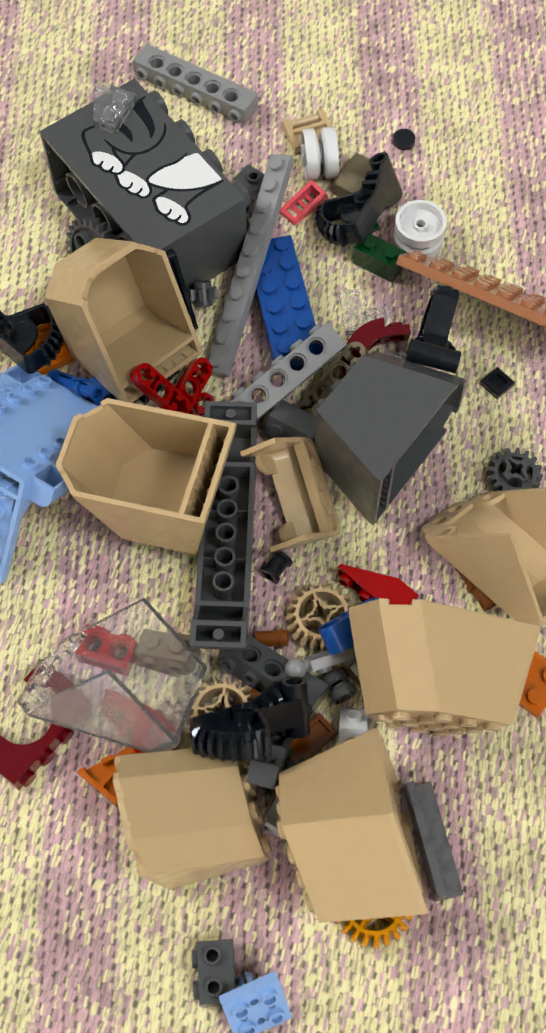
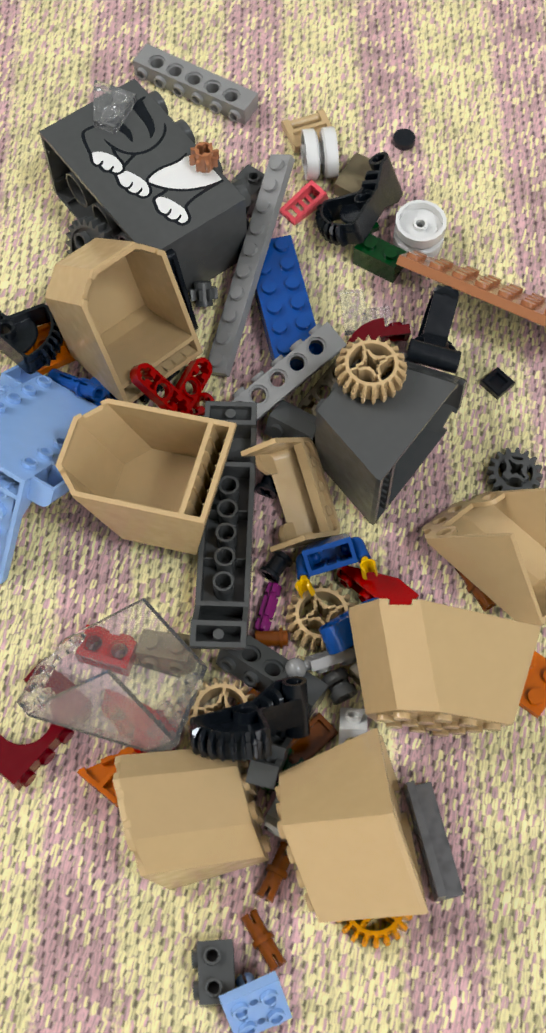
(204, 157): none -> nougat gear
(263, 940): none -> dark orange pin
(266, 487): none -> black bush
(268, 607): none -> magenta axle
(275, 874): none -> dark orange pin
(330, 555): none -> blue torso
(365, 378): none -> tan gear

